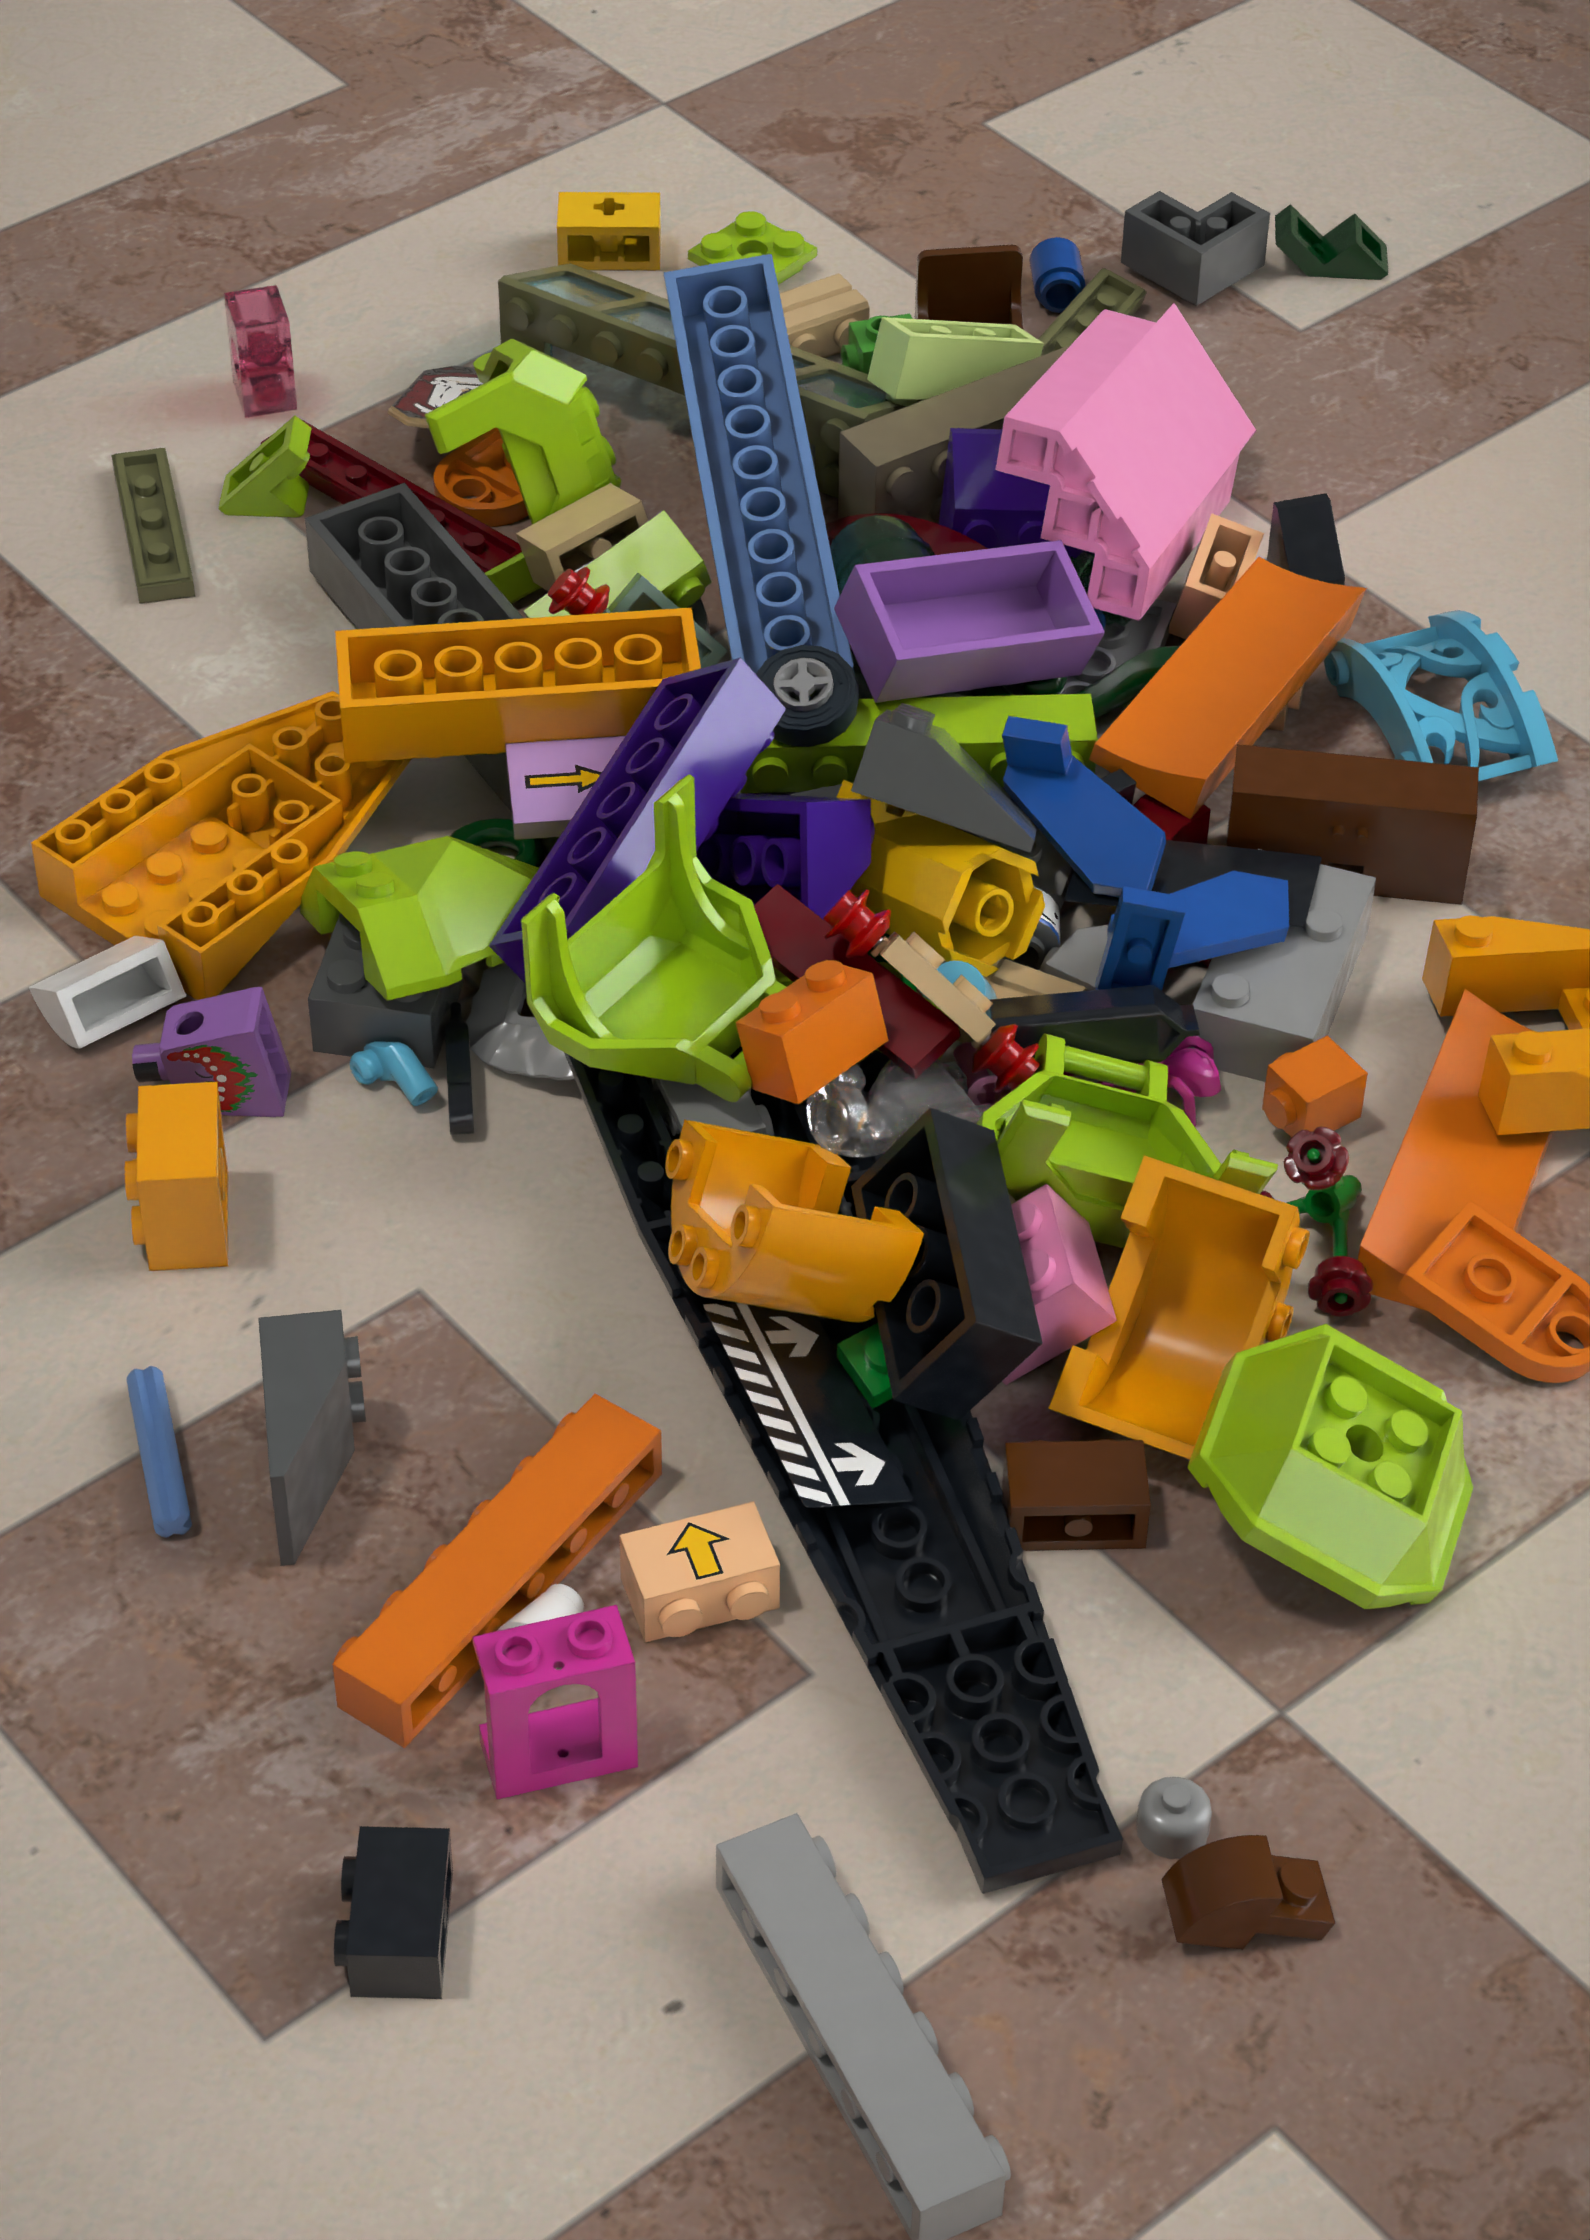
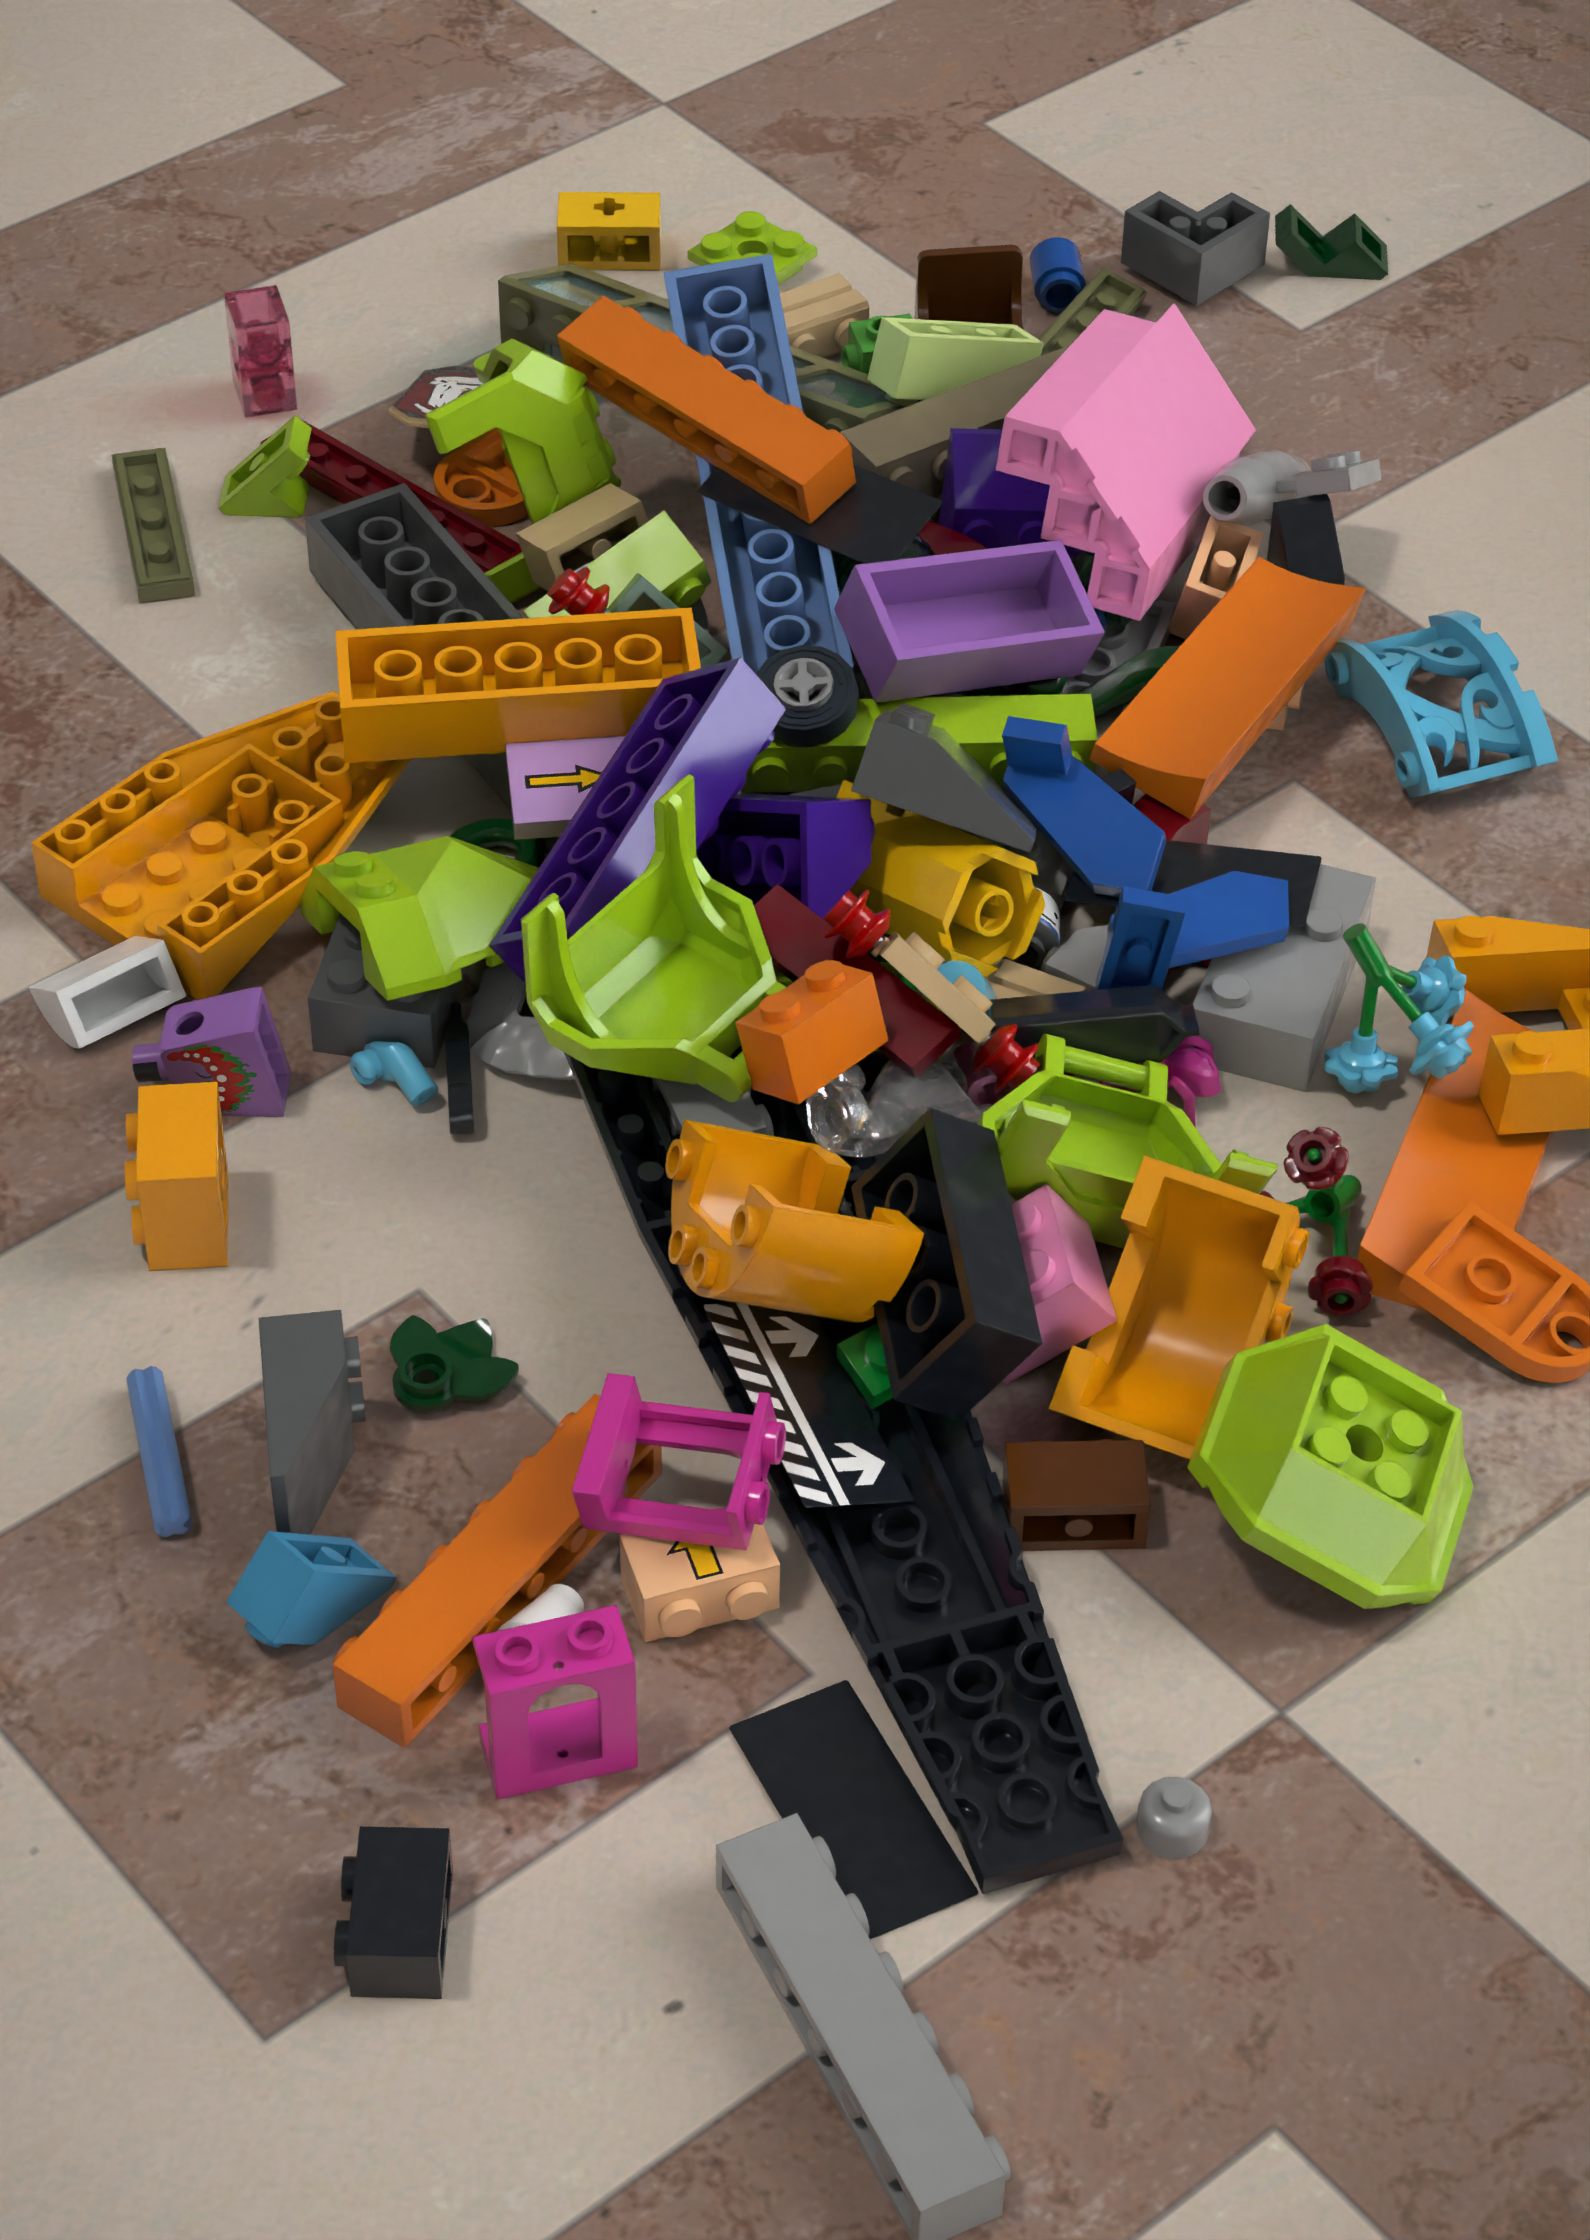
(306, 1587): none -> dark azure slope
(447, 1364): none -> dark green plate
(627, 1420): none -> dark pink panel
(709, 409): none -> orange brick
(848, 1787): none -> black sticker
(866, 523): none -> black sticker
(1240, 1889): reddish brown brick -> none
(1251, 484): none -> light grey plate
(1314, 1088): orange brick -> none
(1360, 814): reddish brown brick -> none
(1432, 998): none -> medium azure plant

